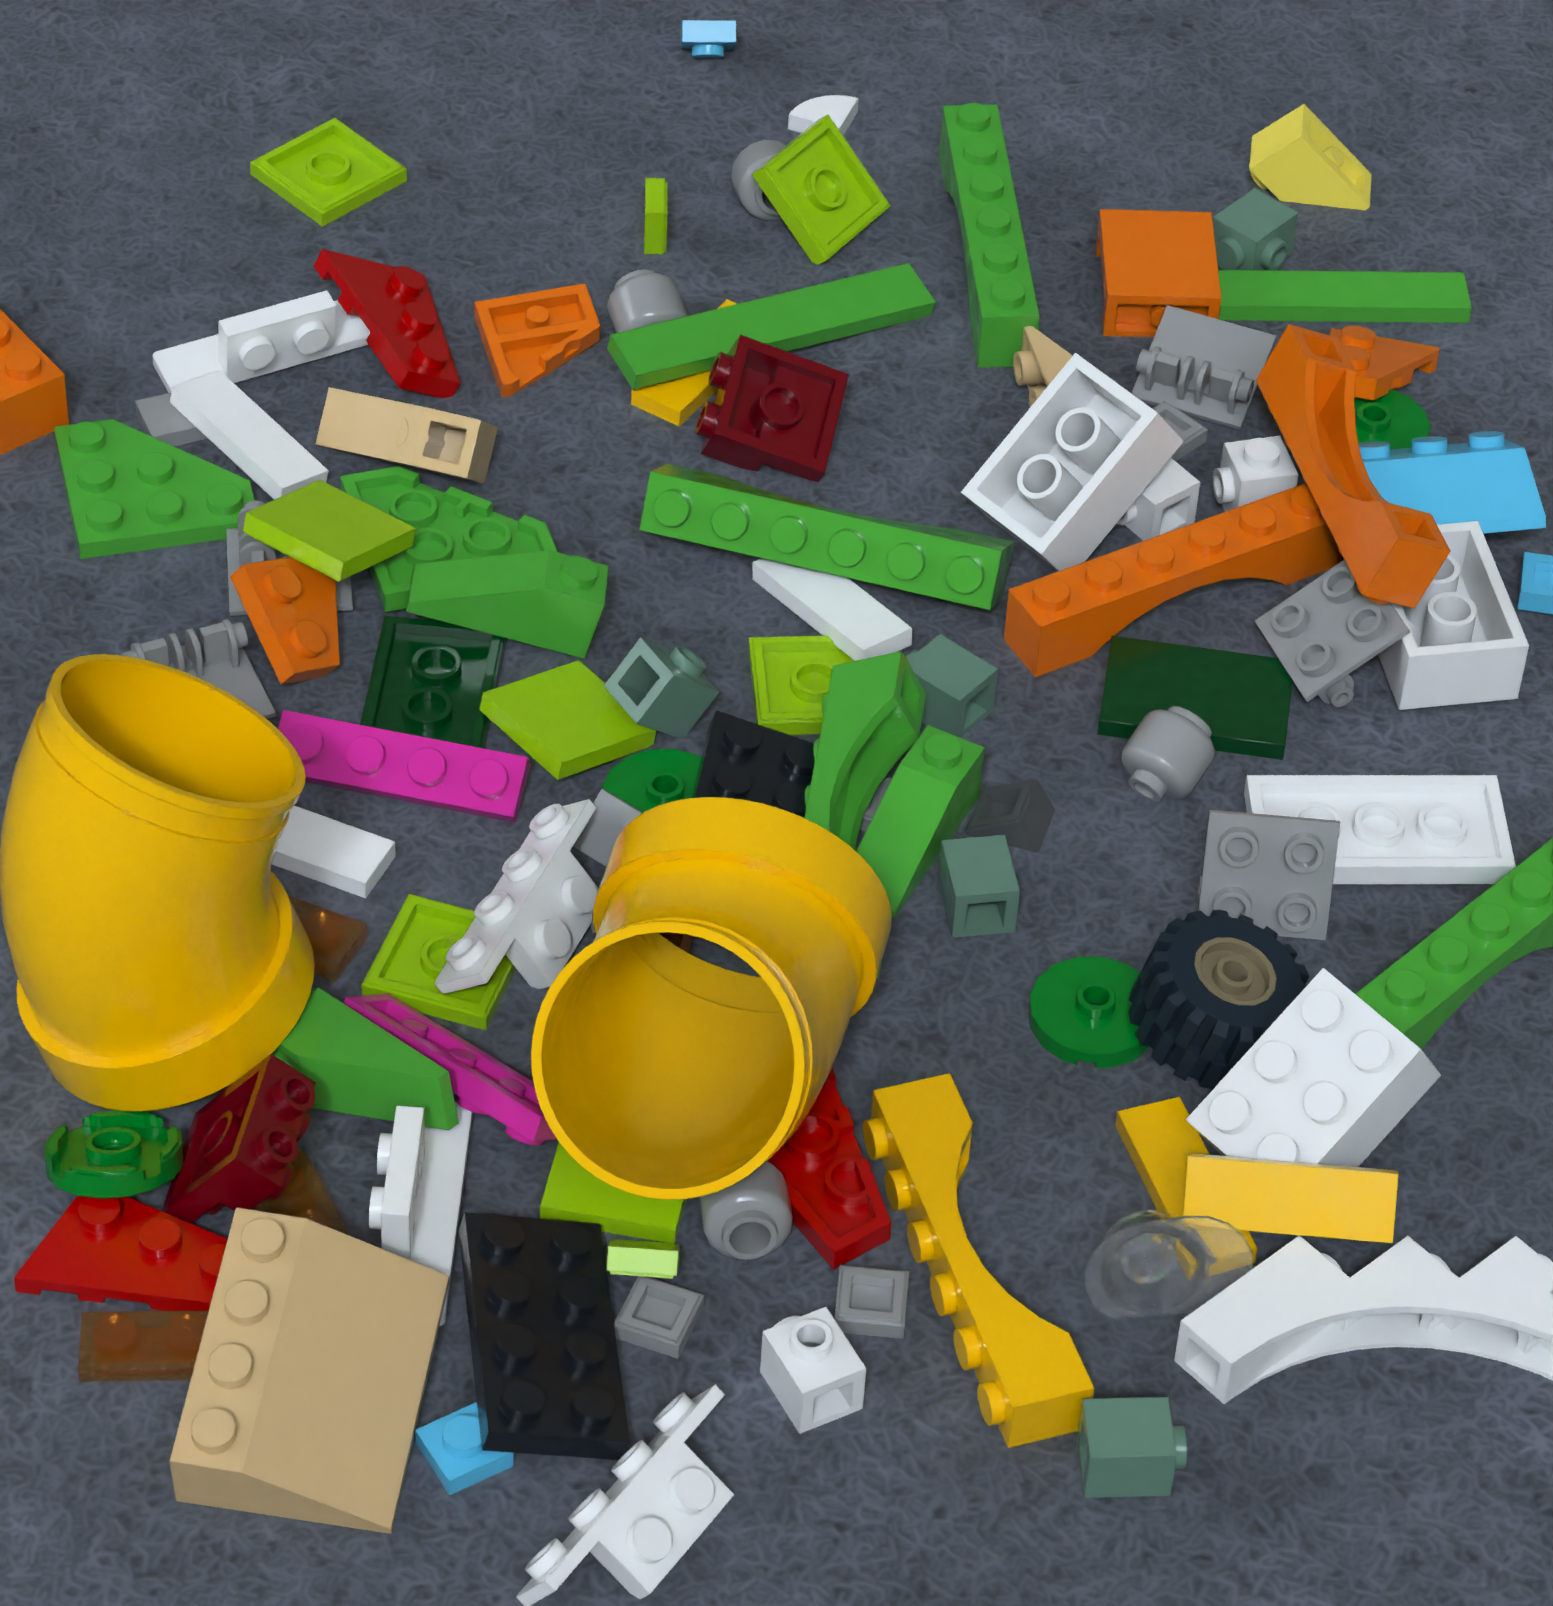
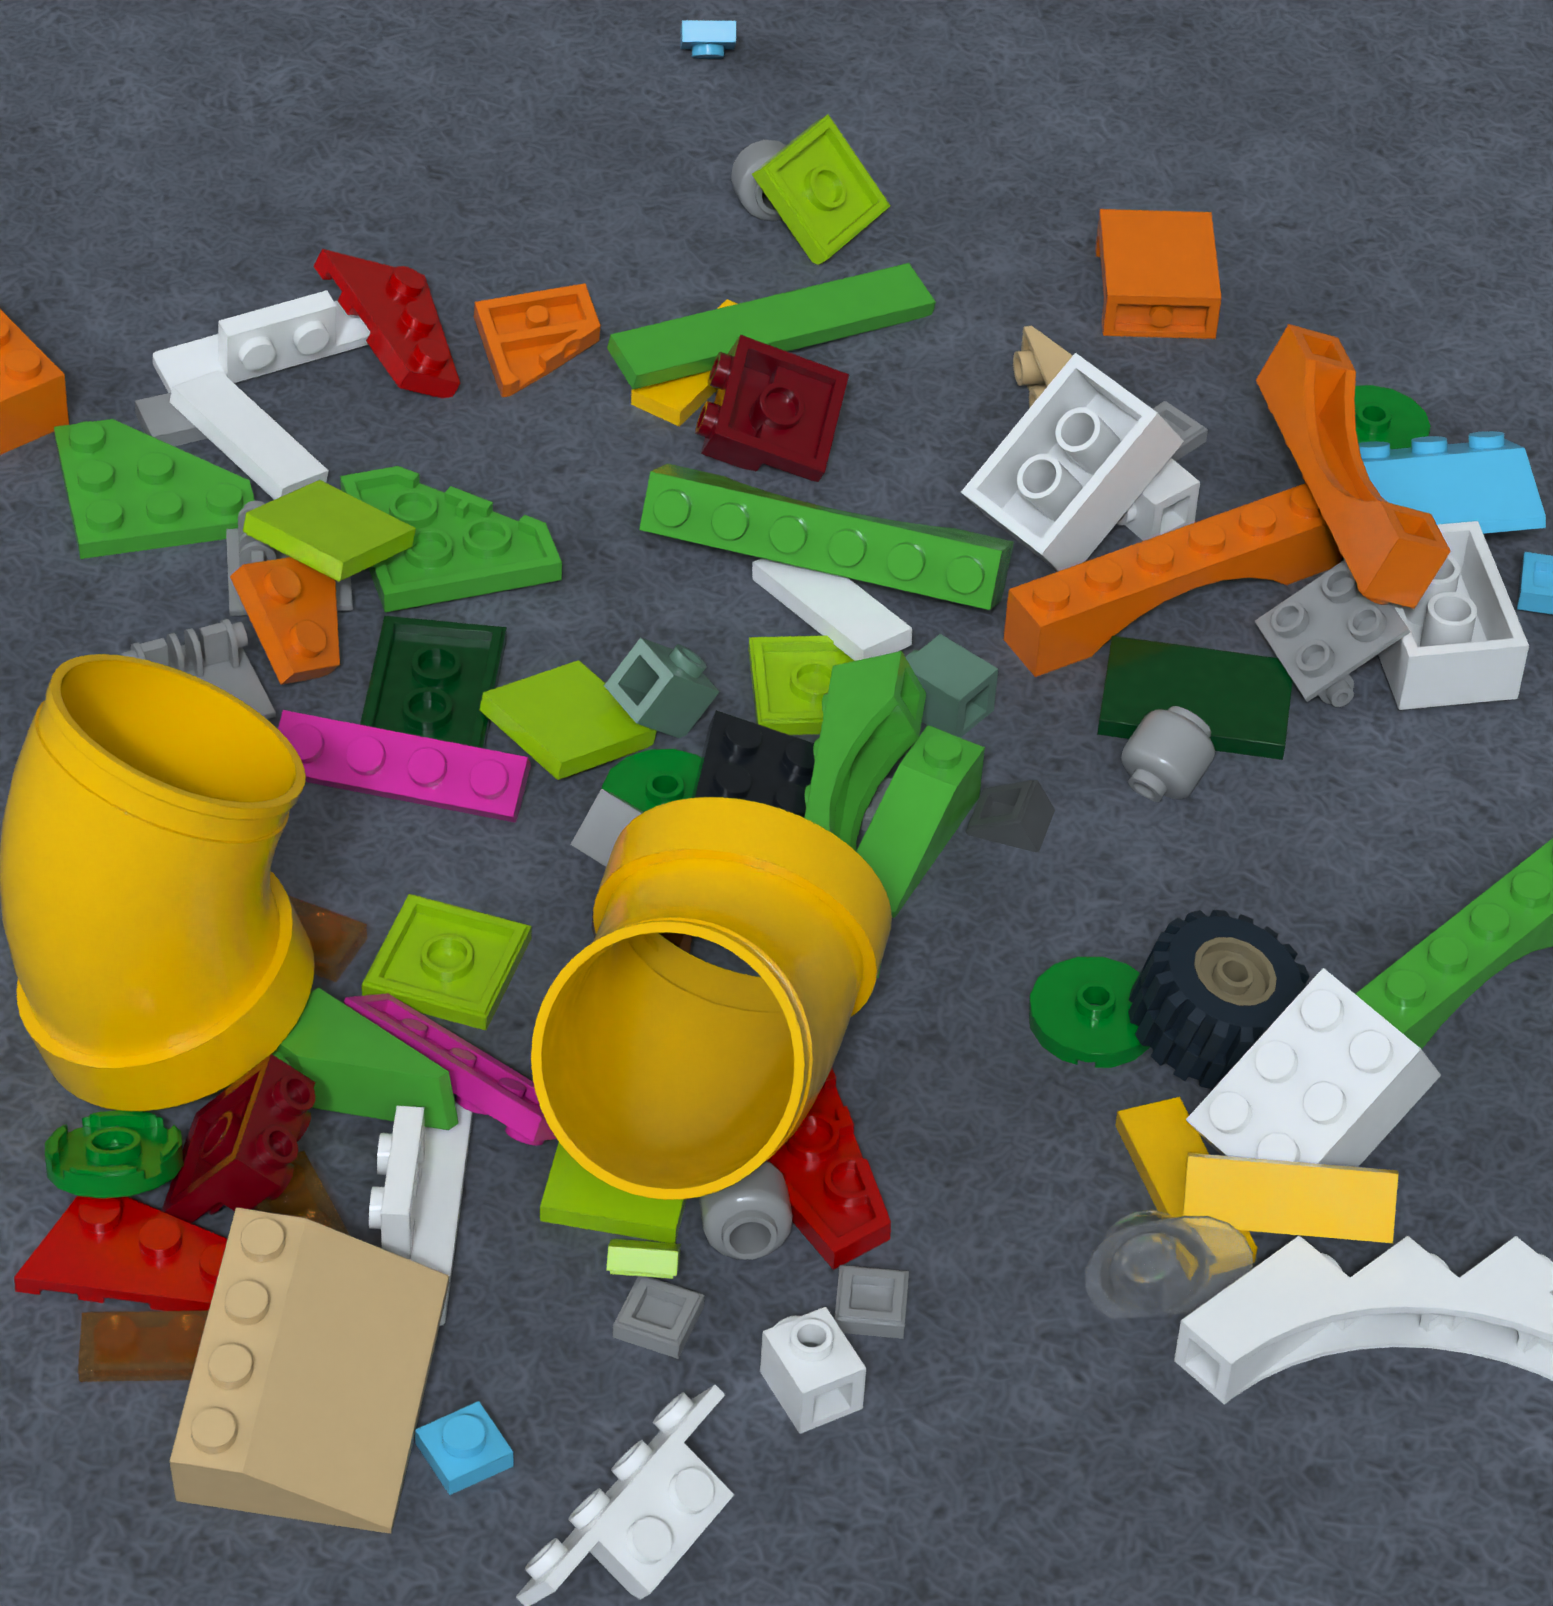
(328, 171): lime tile -> none
(333, 852): white tile -> none
(407, 434): tan slope -> none
(518, 596): bright green slope -> none
(534, 909): white bracket -> none
(542, 1337): black plate -> none
(644, 300): light grey head -> none
(655, 216): lime tile -> none
(839, 107): white tile -> none
(978, 886): sand green brick -> none
(995, 251): bright green arch -> none
(1023, 1363): yellow arch -> none
(1129, 1447): sand green brick -> none
(1203, 366): light grey hinge -> none
(1253, 471): white brick -> none
(1254, 233): sand green brick -> none
(1270, 870): light grey hinge -> none
(1308, 164): light yellow slope -> none
(1344, 296): bright green tile -> none
(1383, 361): orange wing -> none
(1399, 824): white plate -> none

